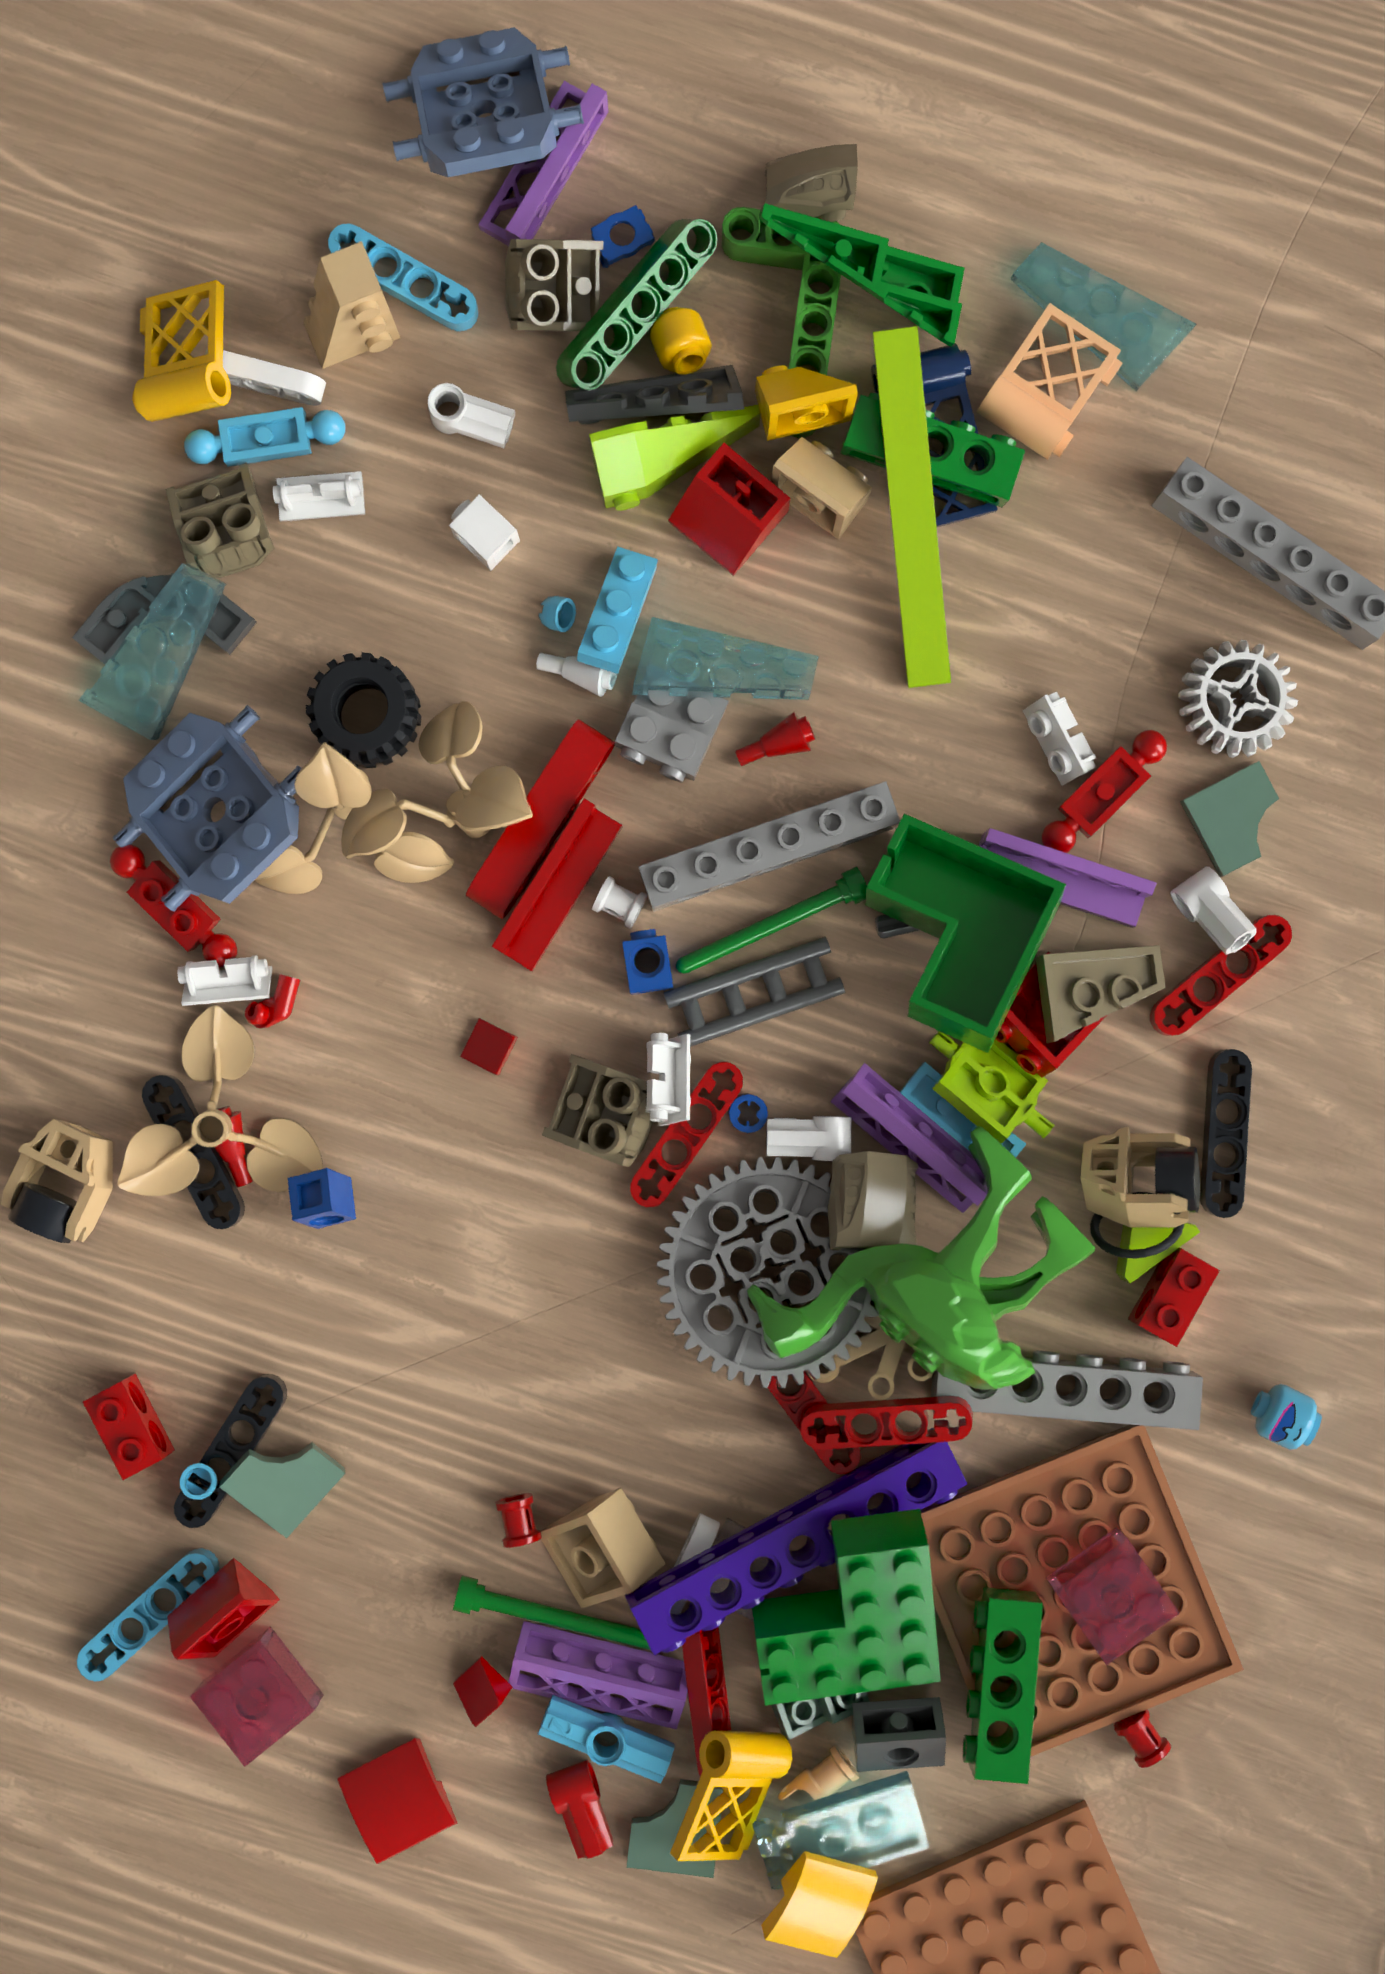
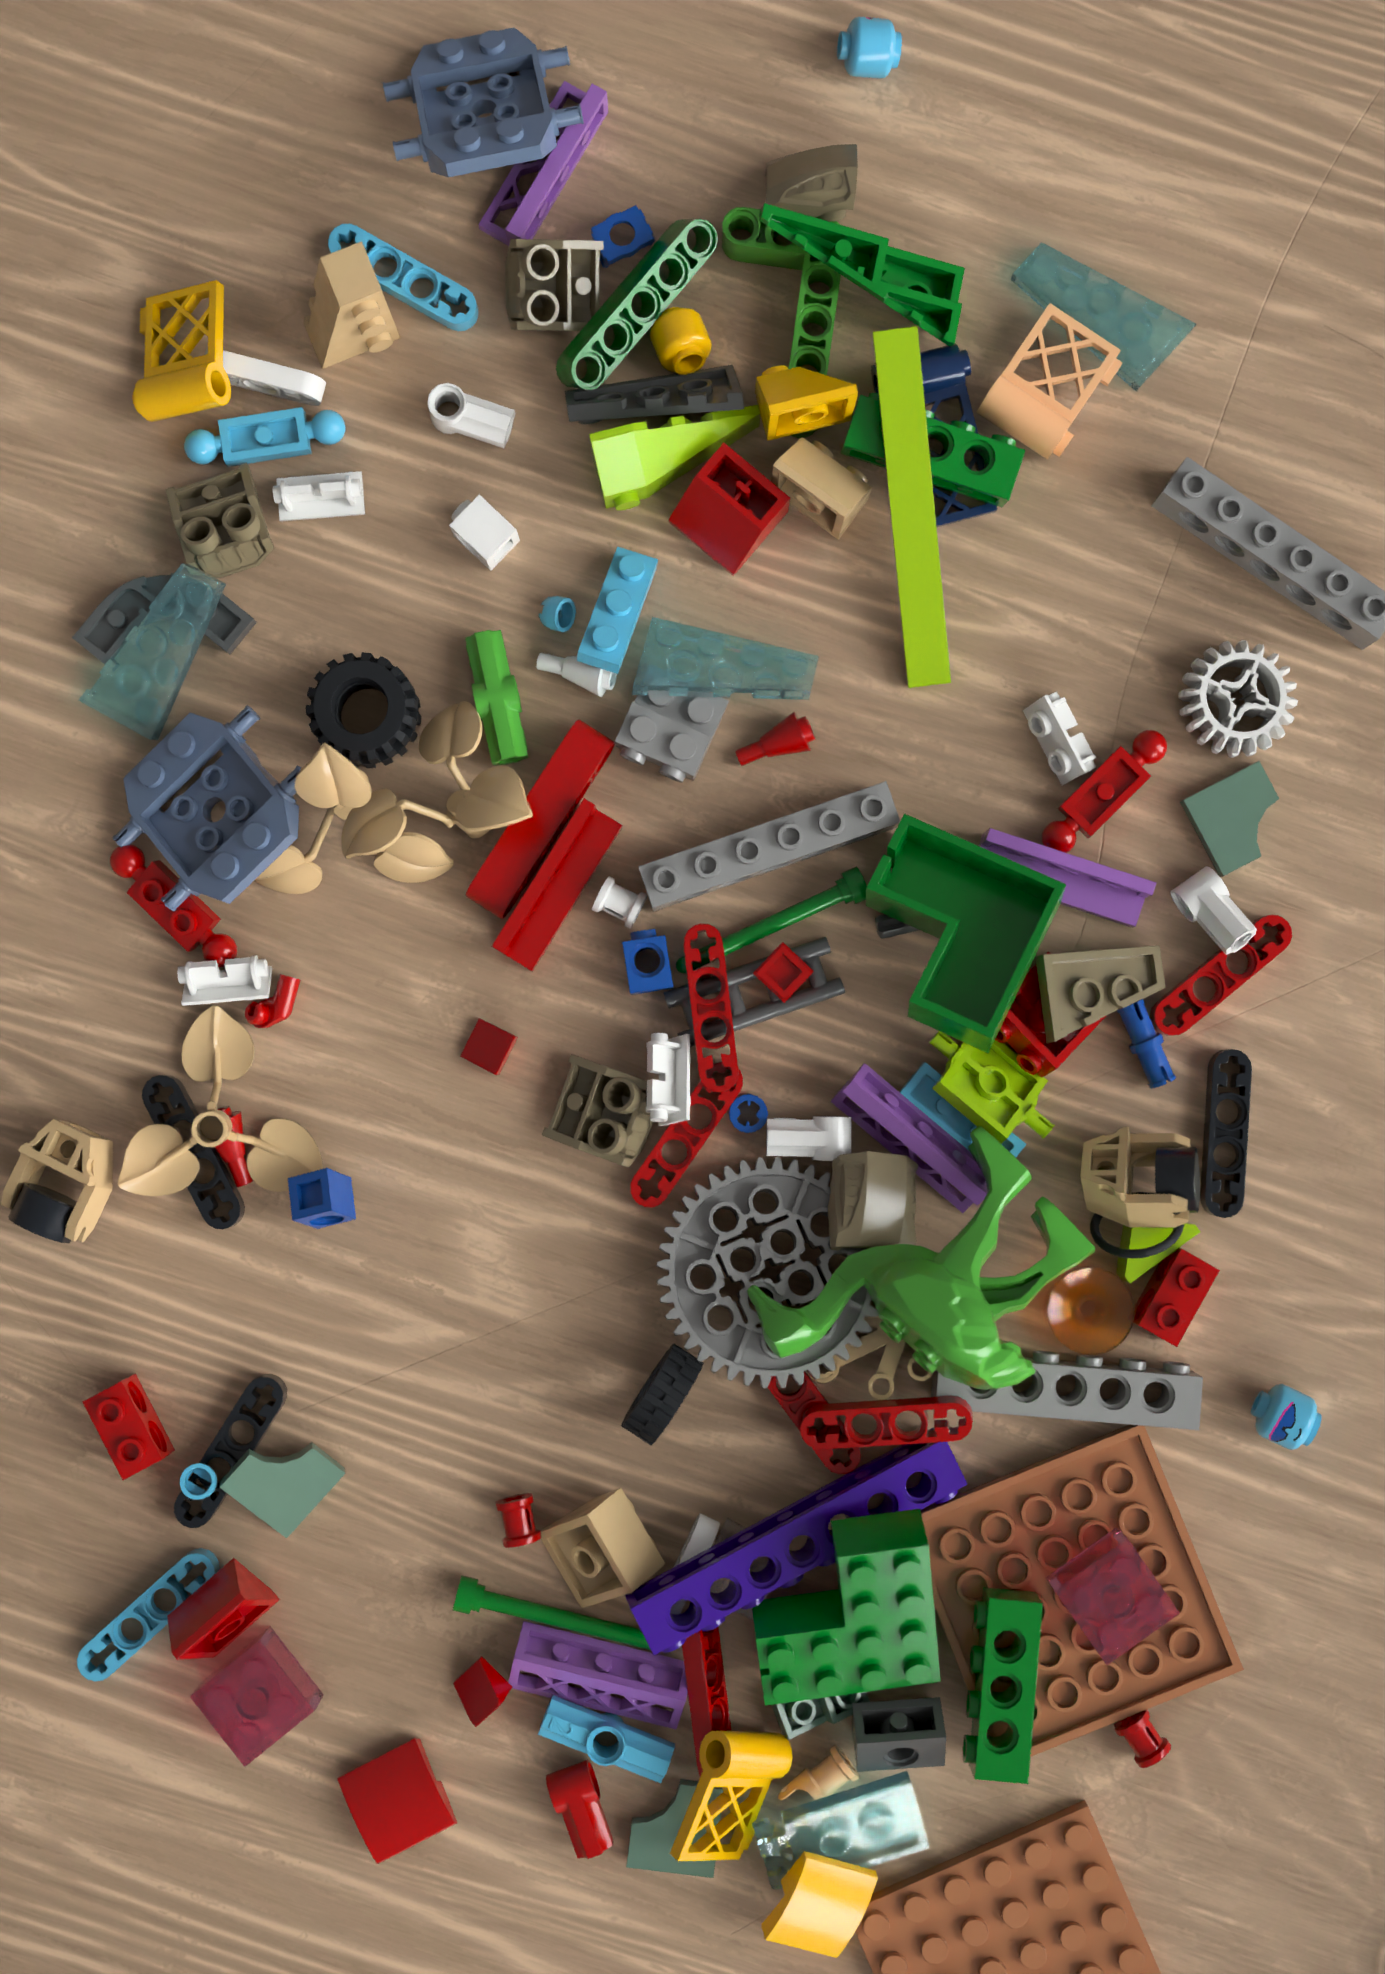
(496, 697): none -> bright green piece
(662, 1394): none -> black tyre
(707, 1008): none -> red beam
(783, 972): none -> red tile
(869, 47): none -> medium azure head
(1108, 1323): none -> clear orange dish
(1146, 1044): none -> blue pin

